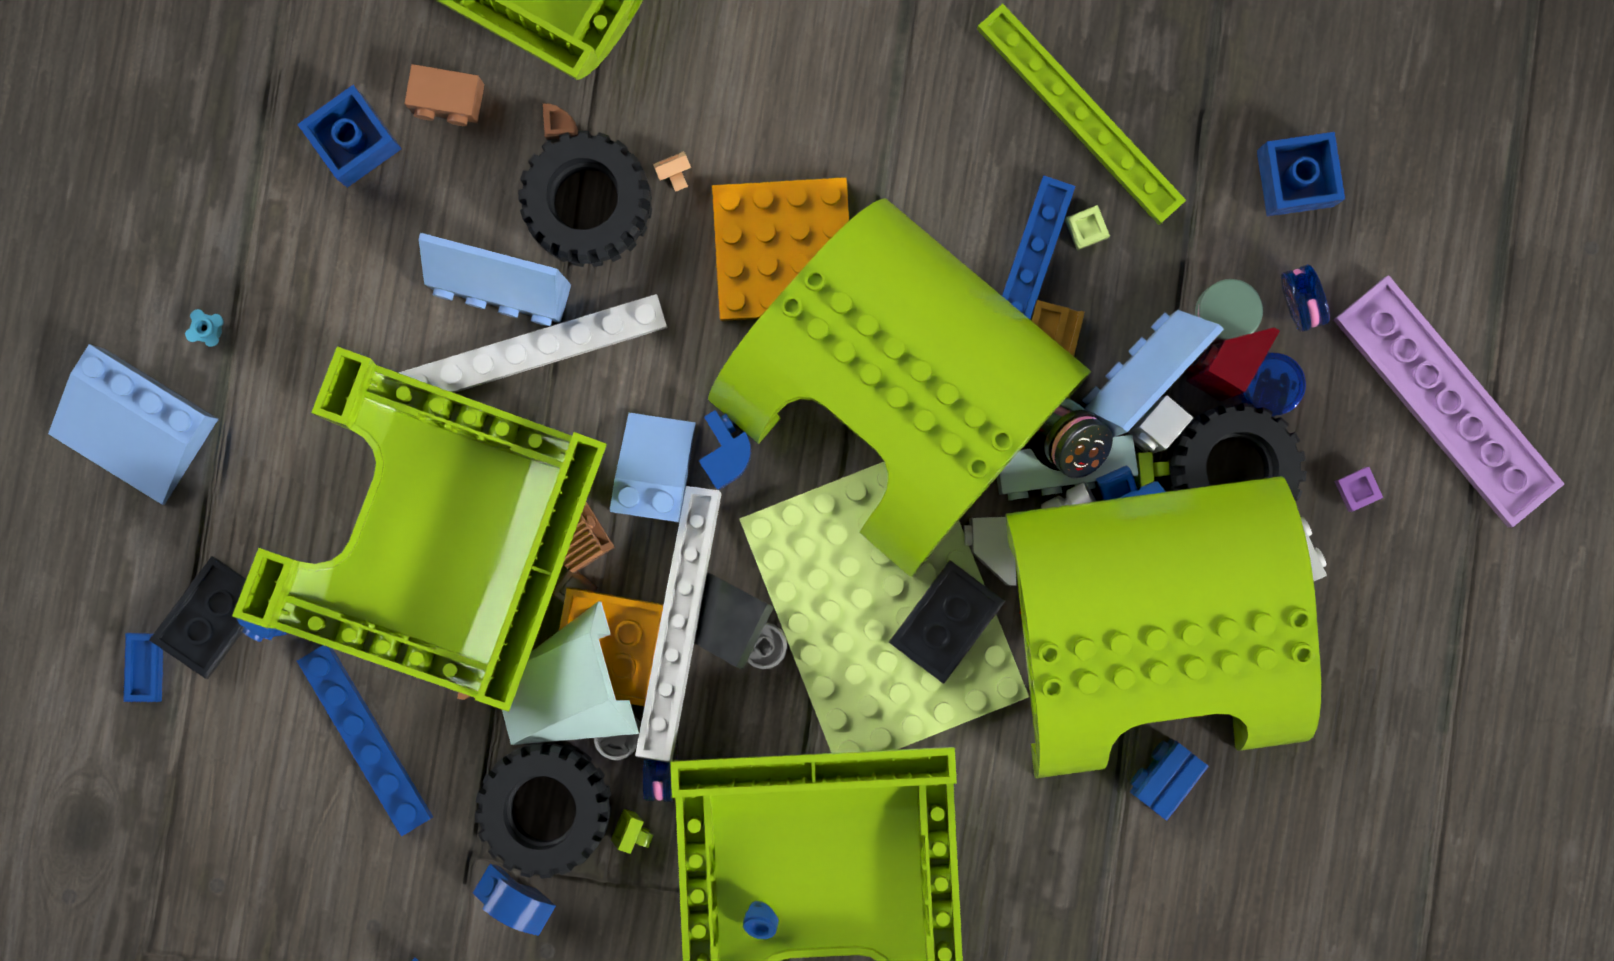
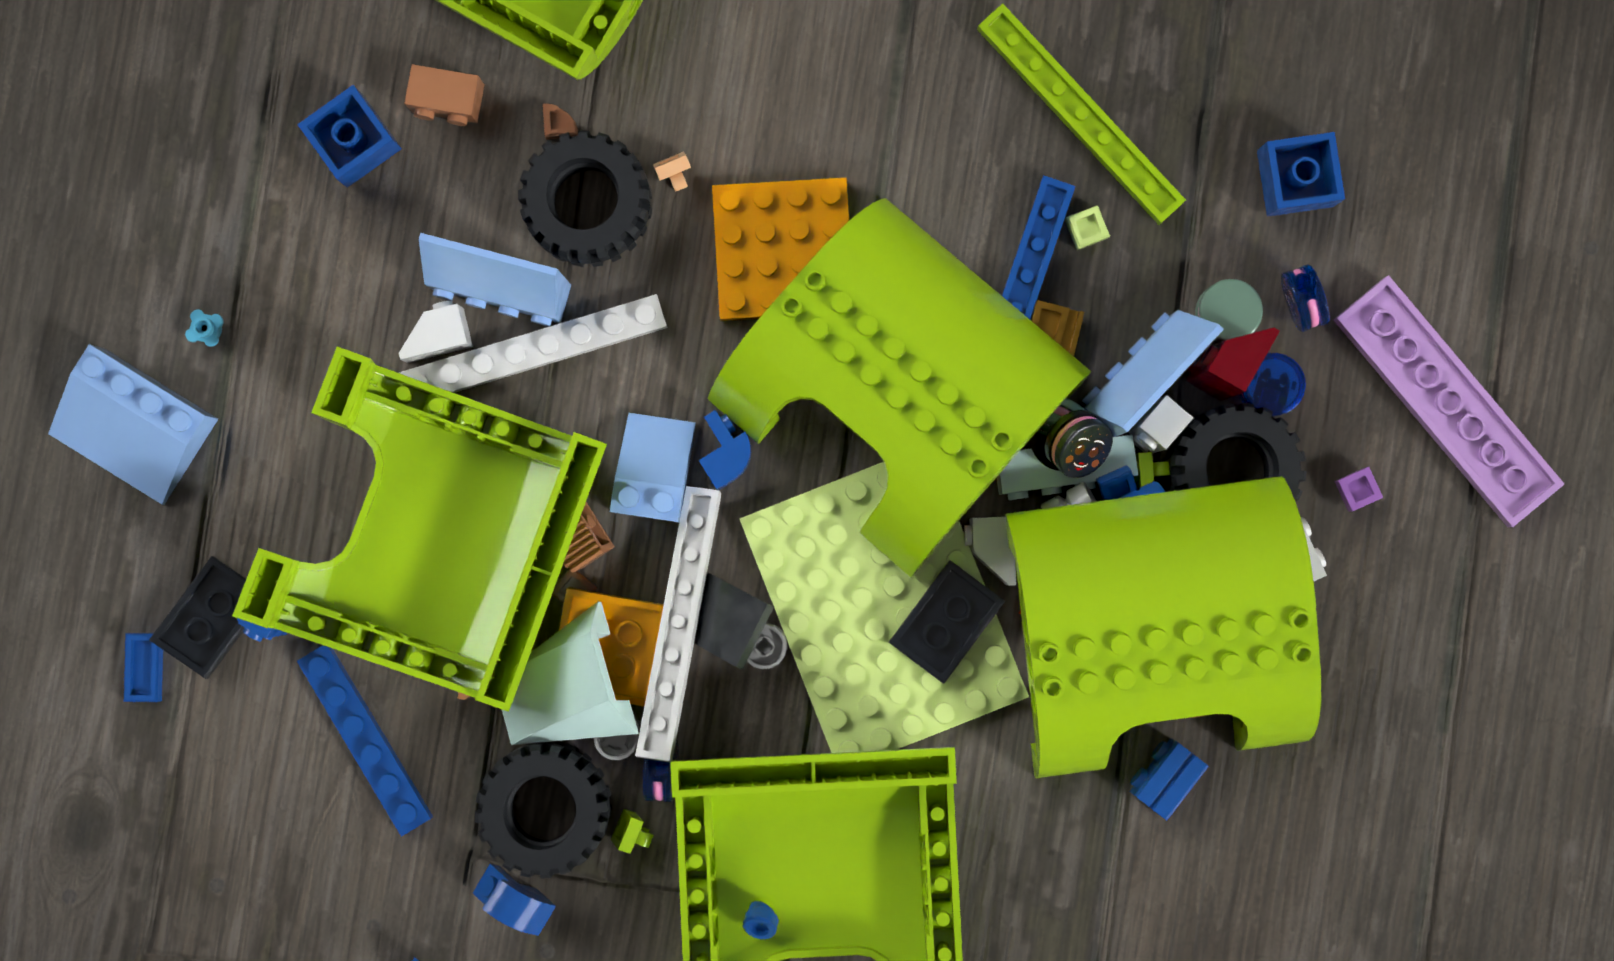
(437, 333): none -> white slope

